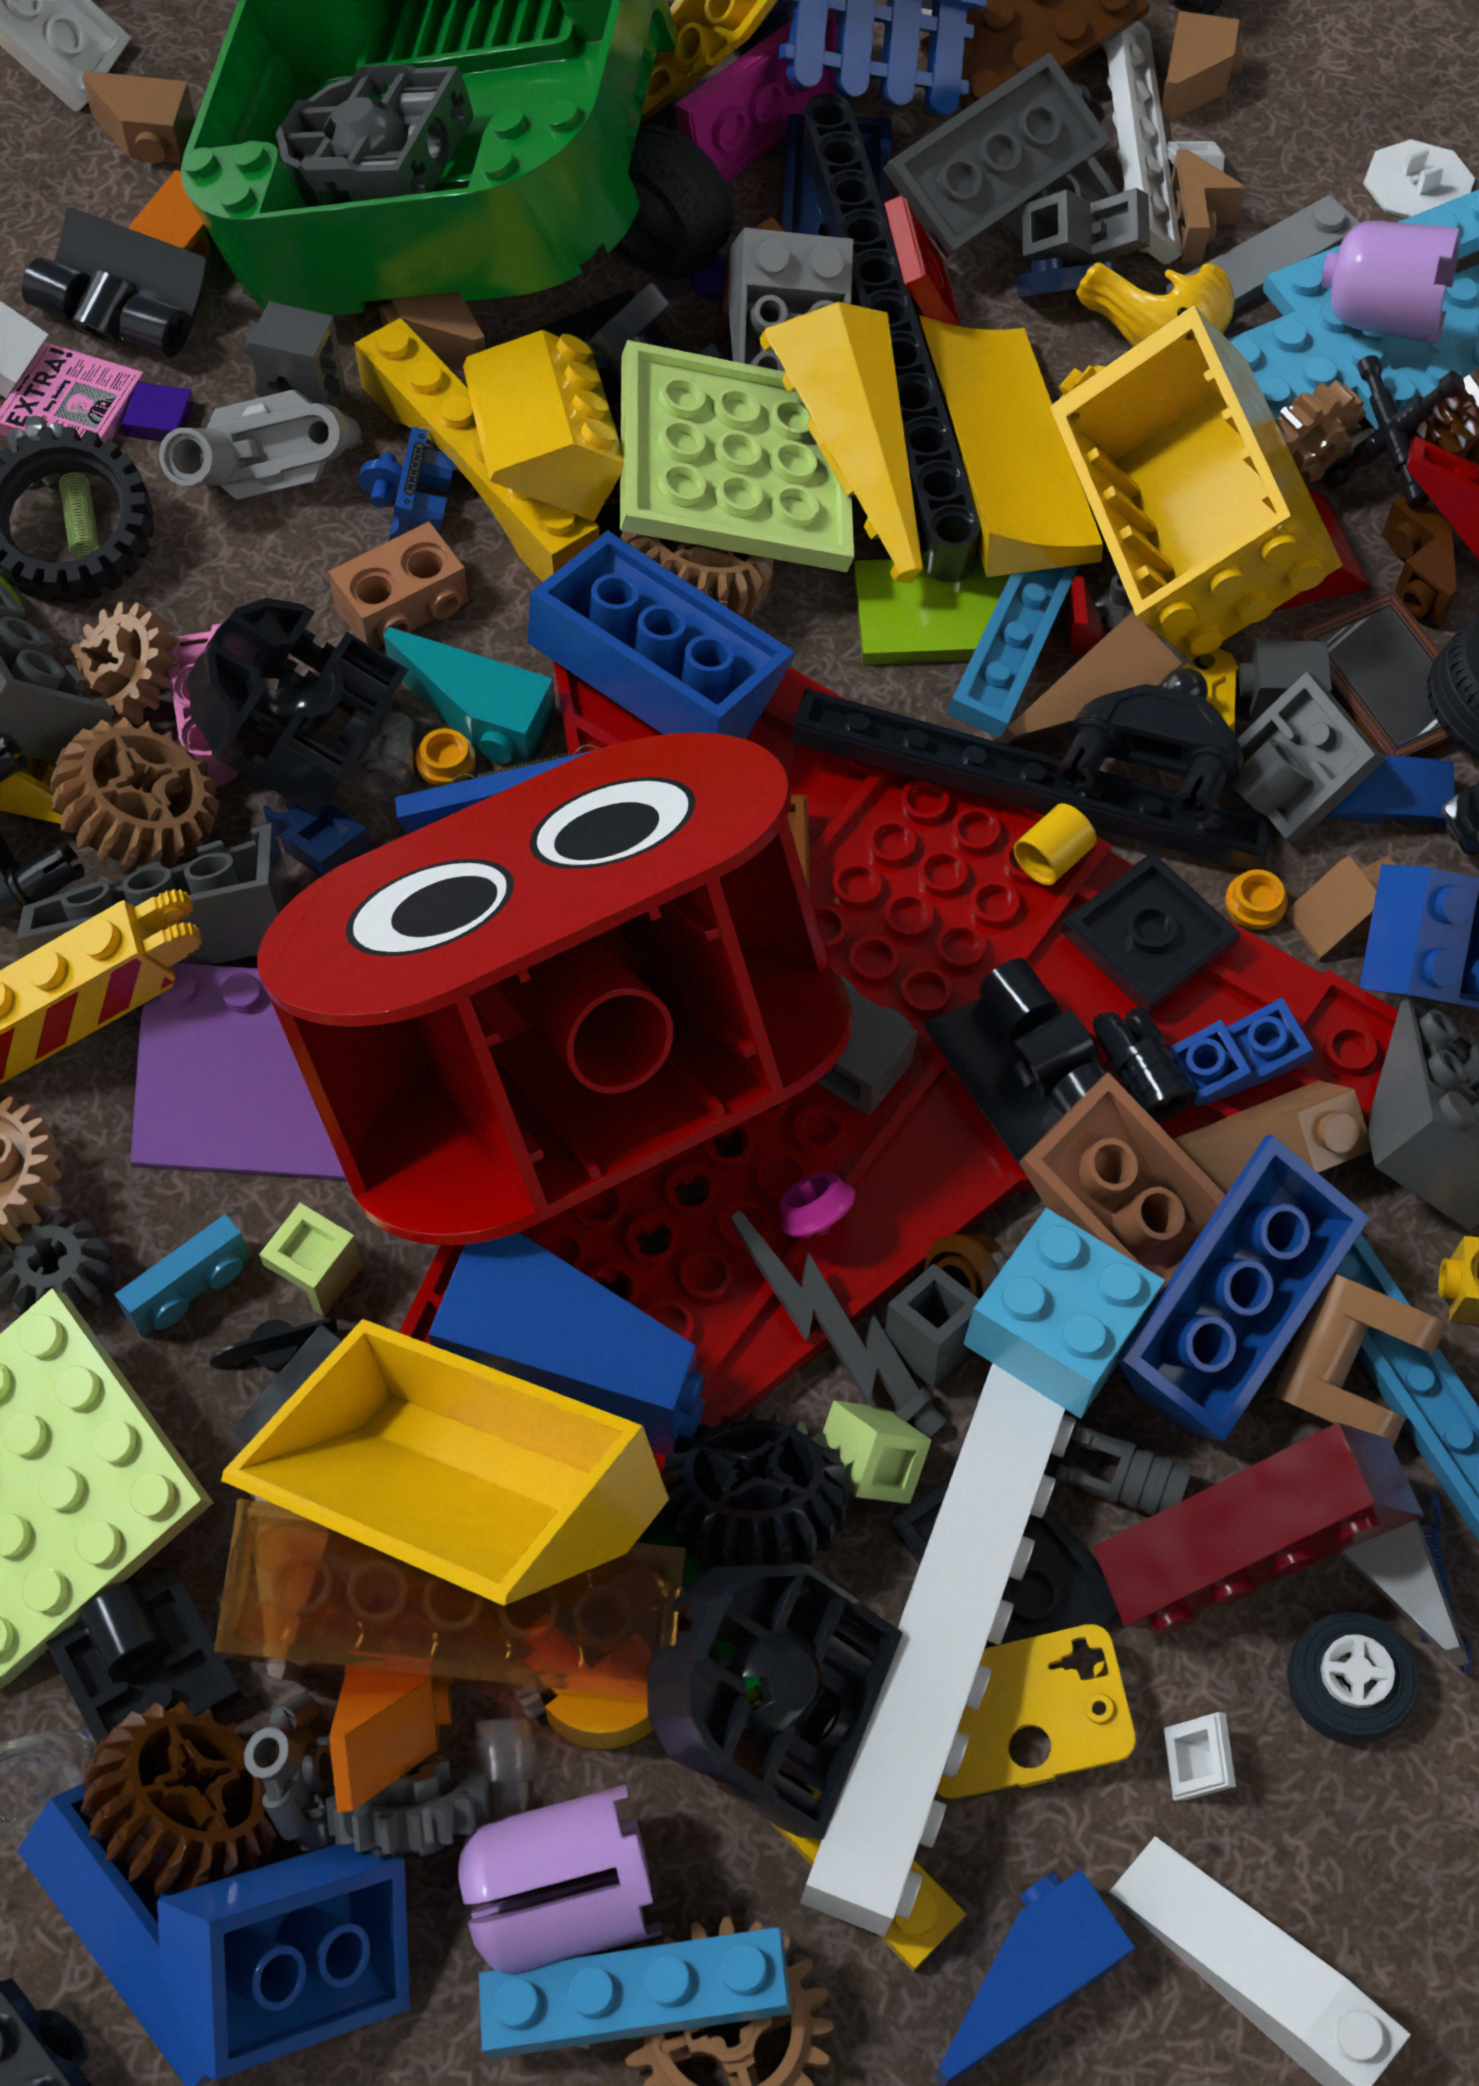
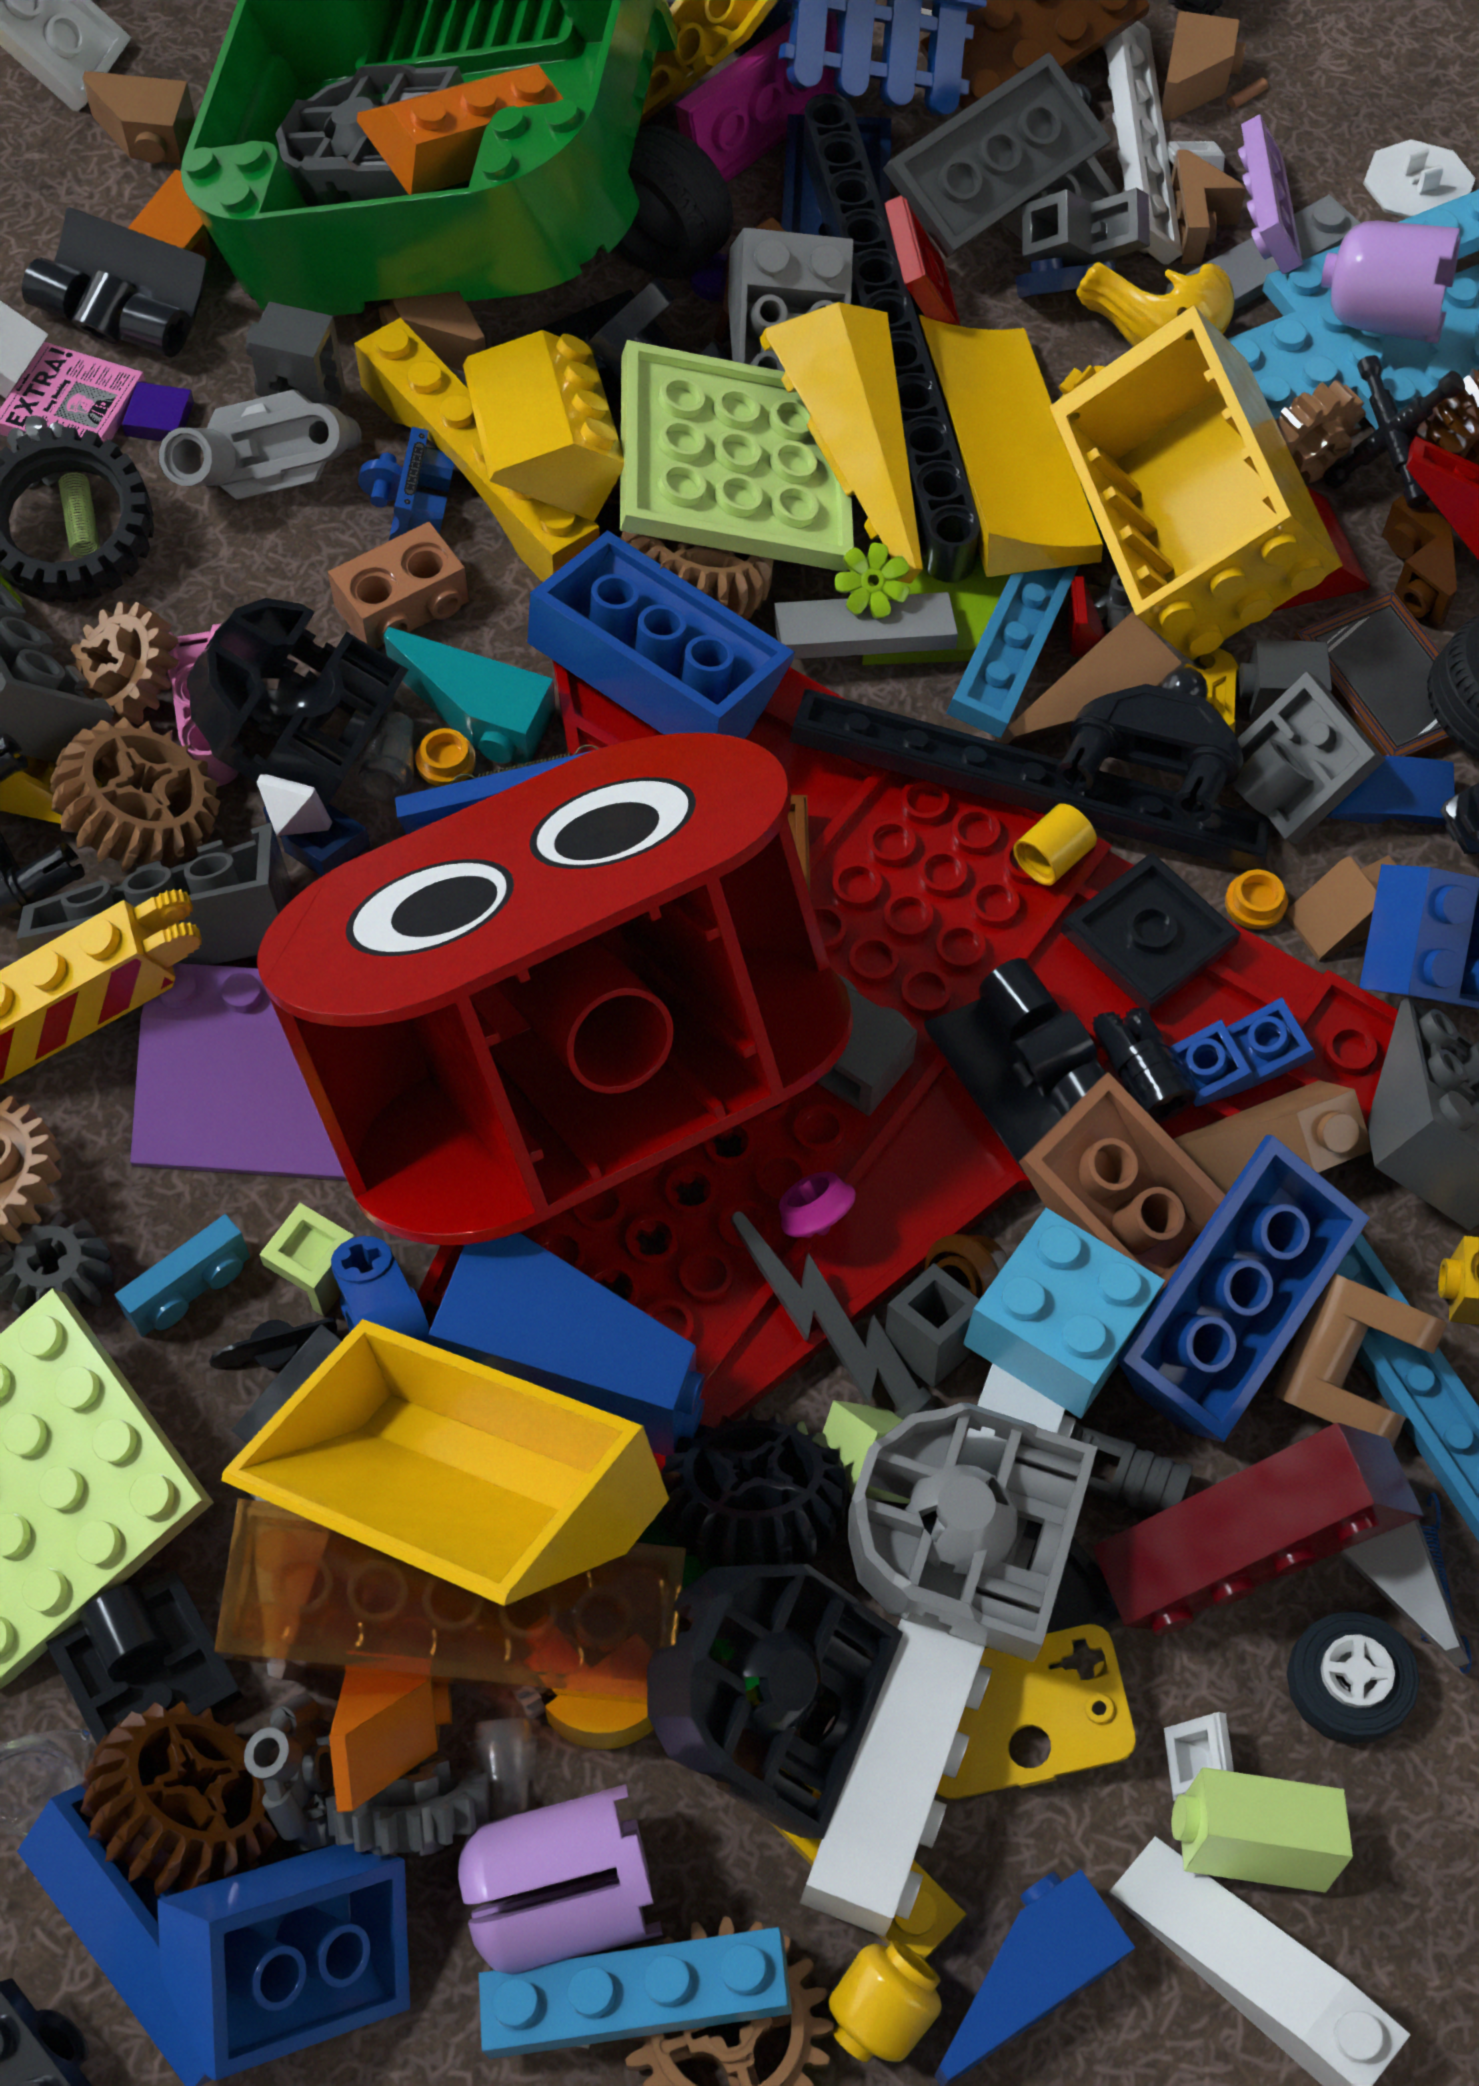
(292, 806): none -> white slope
(376, 1288): none -> blue piece
(437, 135): none -> orange slope
(830, 630): none -> light grey tile
(878, 571): none -> lime plant
(884, 2002): none -> yellow head
(1037, 1479): none -> light grey connector
(1248, 93): none -> nougat piece
(1263, 1830): none -> yellowish green brick
(1270, 196): none -> lavender plate

